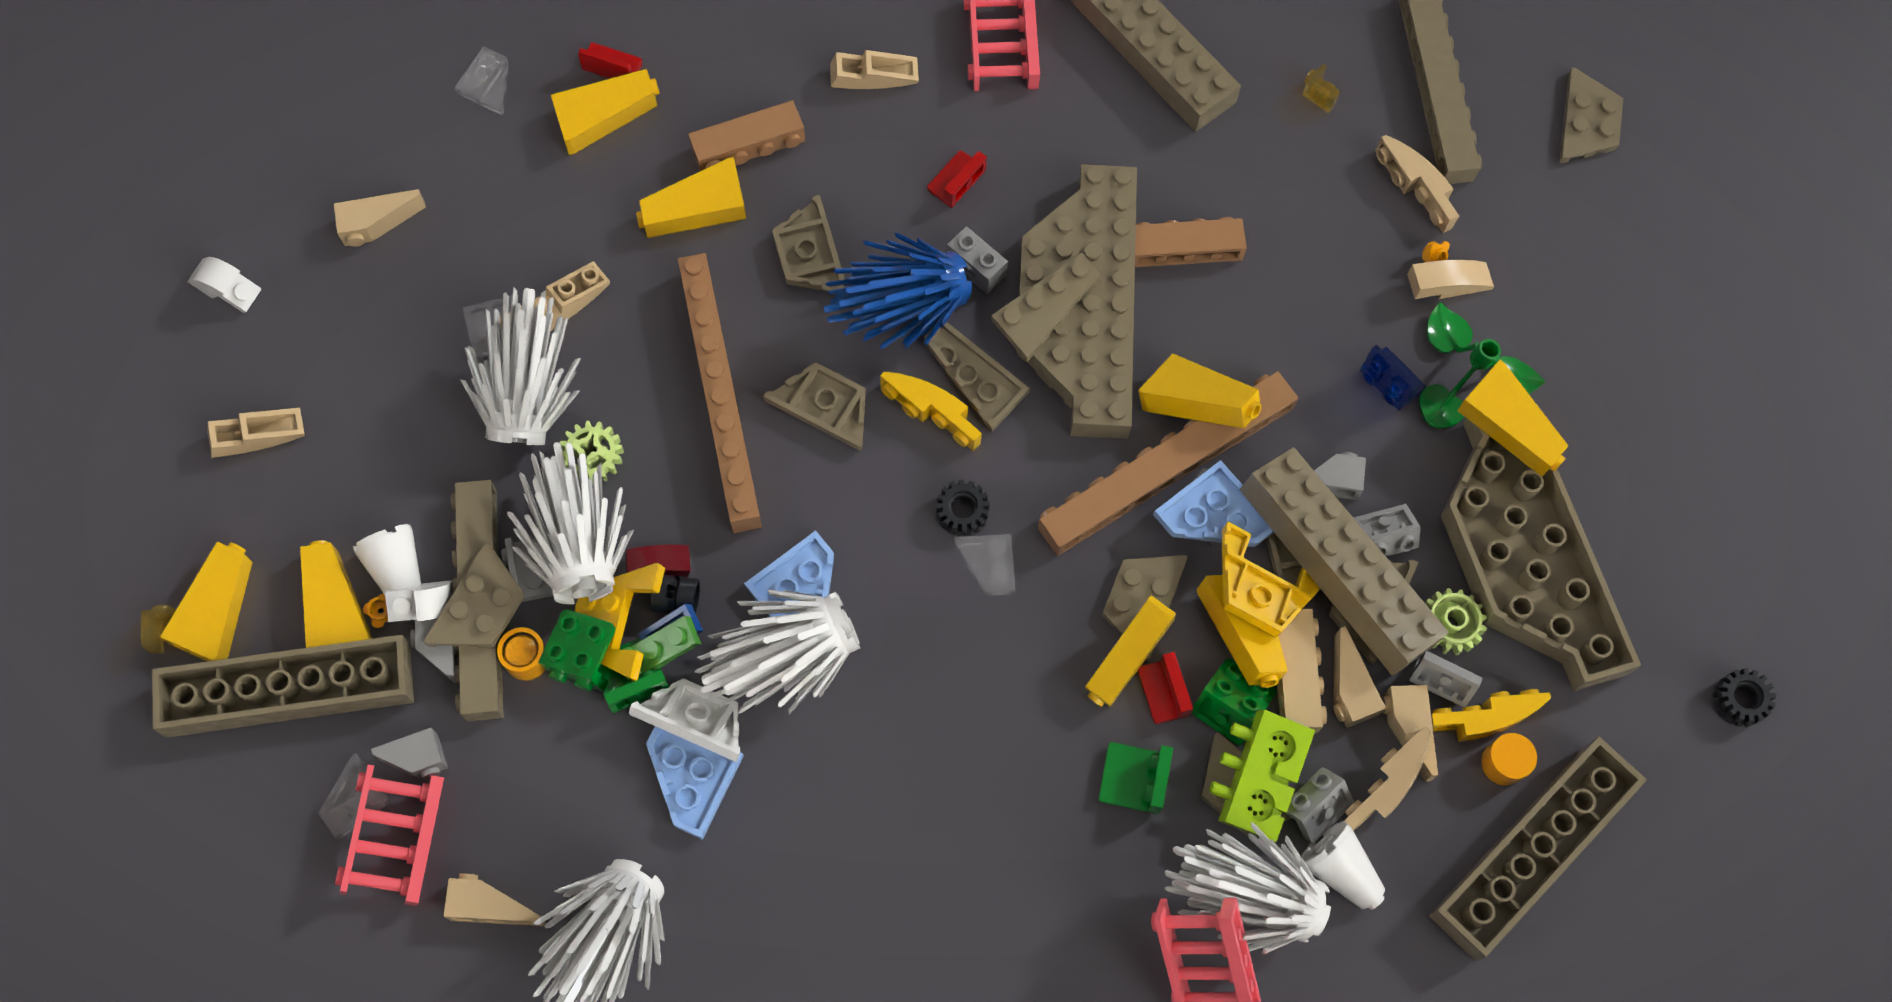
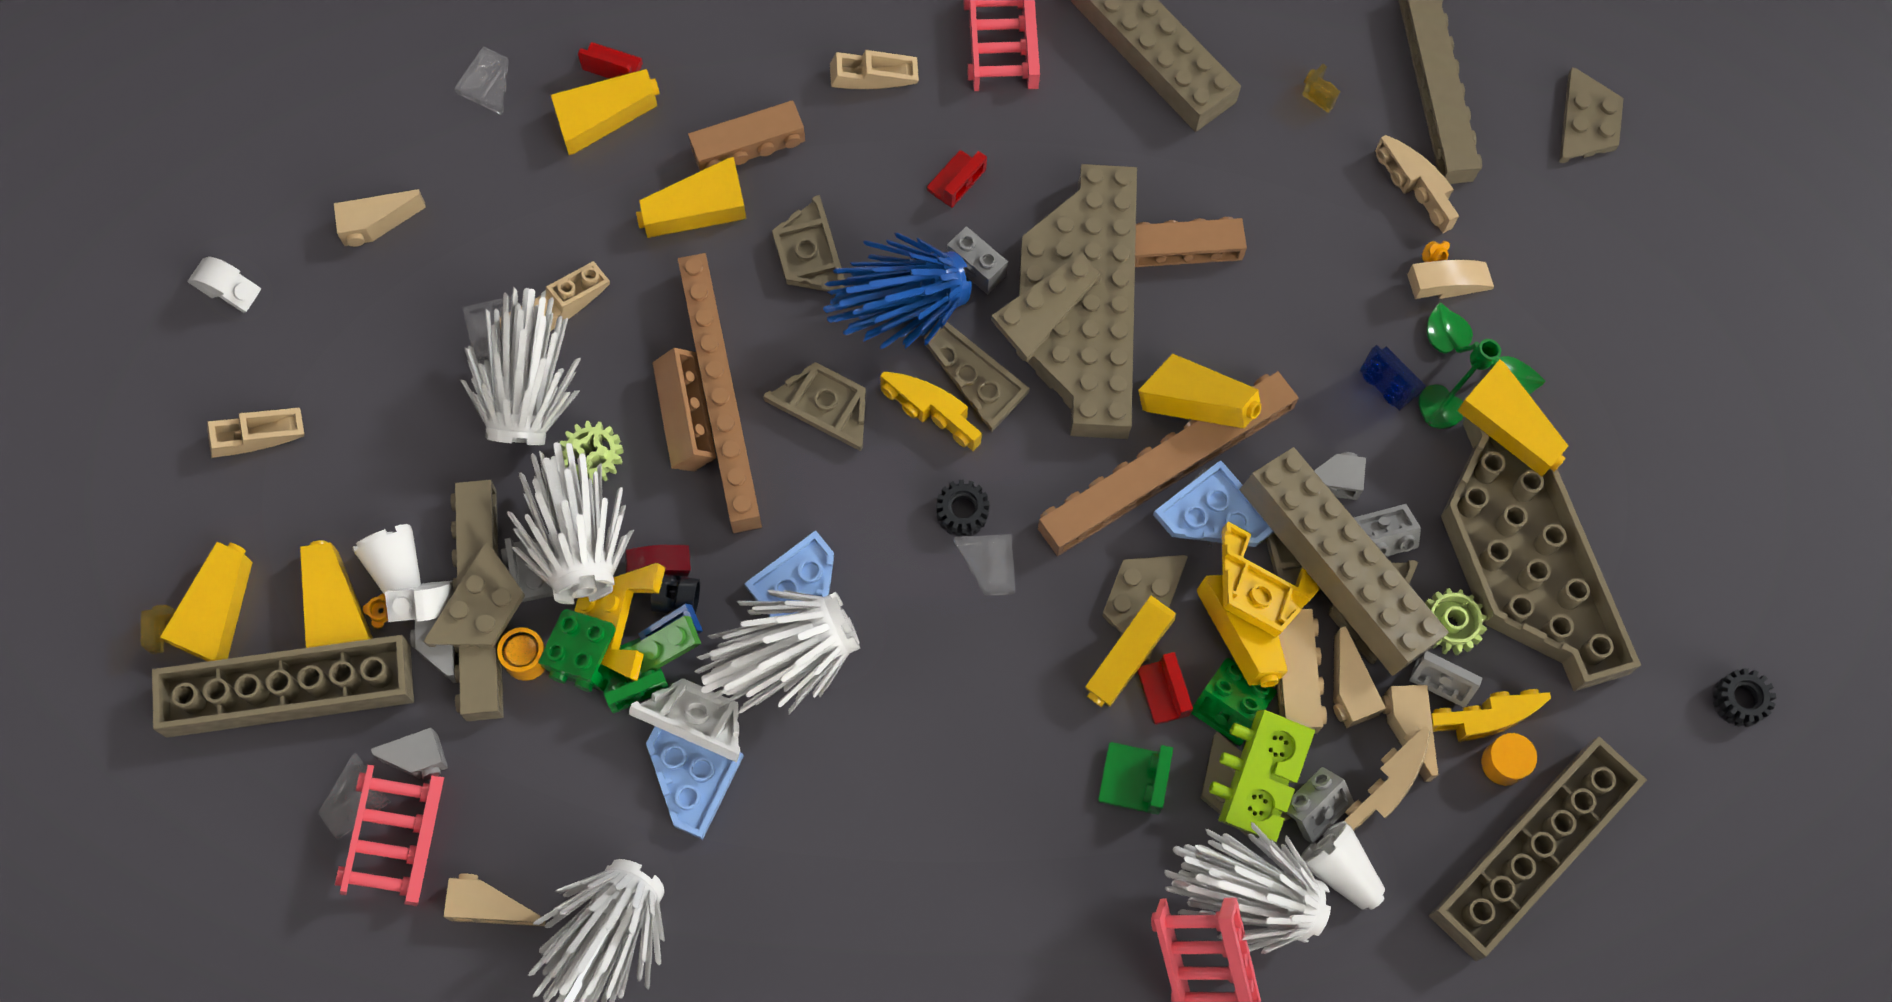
(684, 410): none -> medium nougat brick

